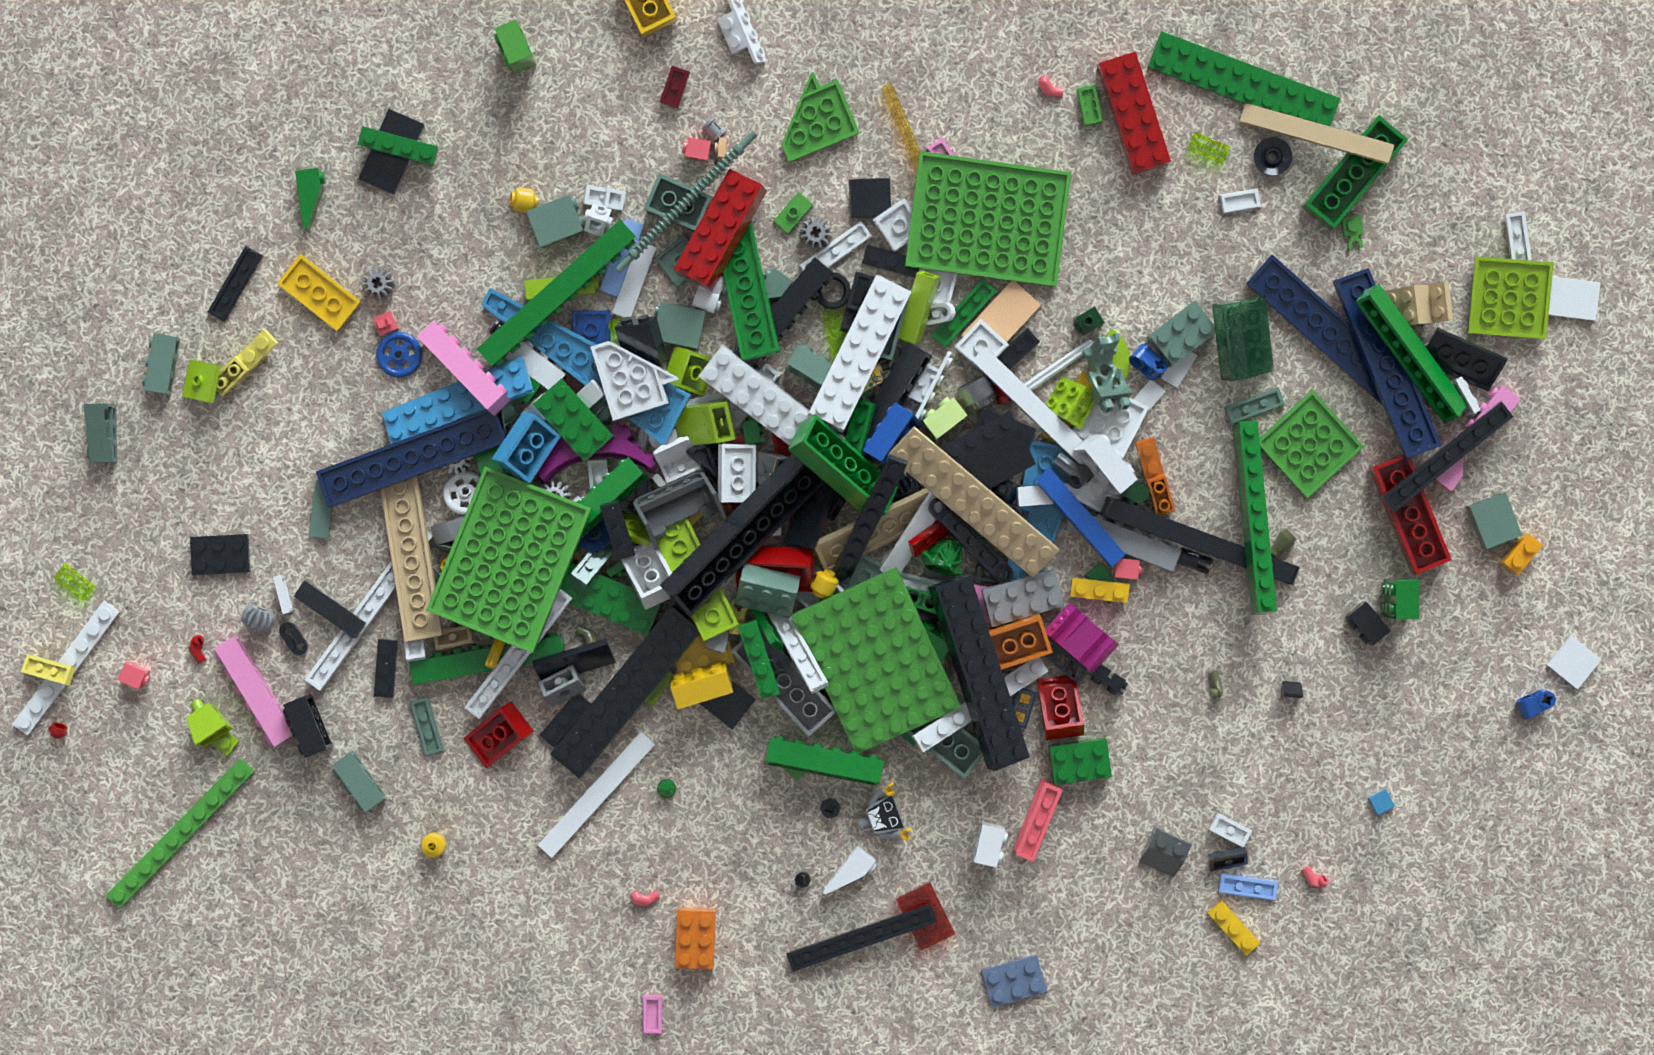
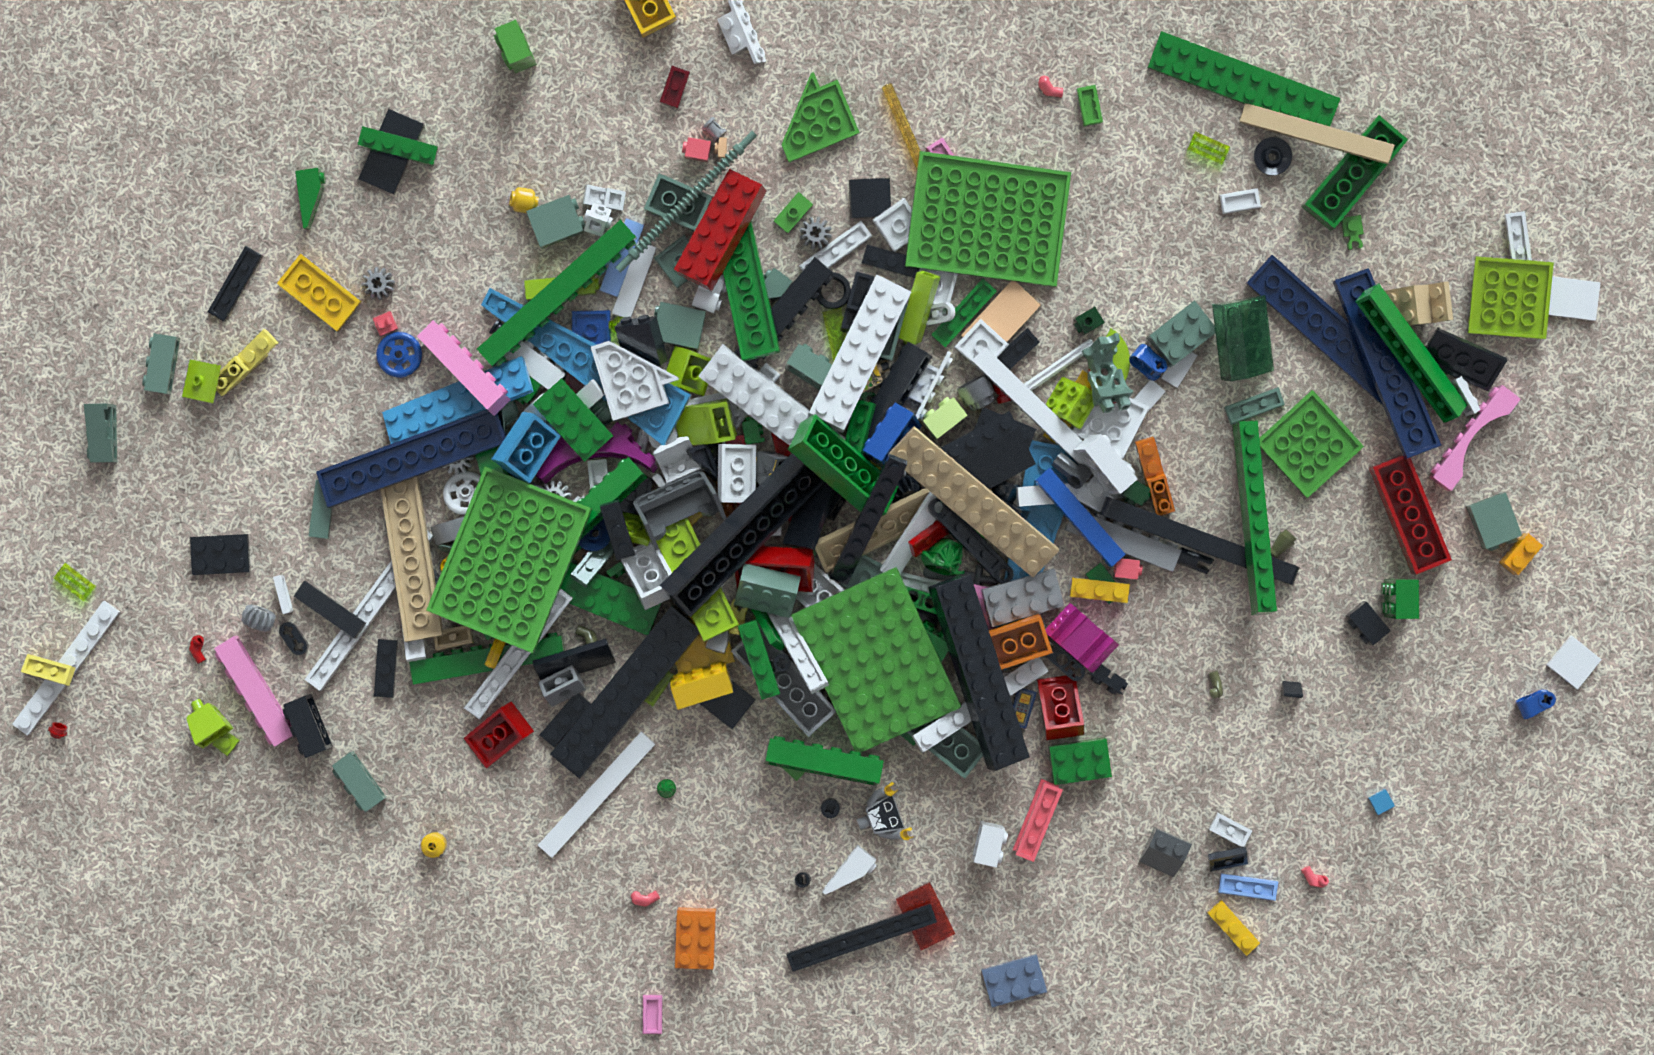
(134, 675): coral brick -> none
(180, 833): bright green plate -> none
(426, 726): sand green tile -> none
(824, 584): yellow head -> none
(1133, 113): red brick -> none
(1447, 456): black plate -> none

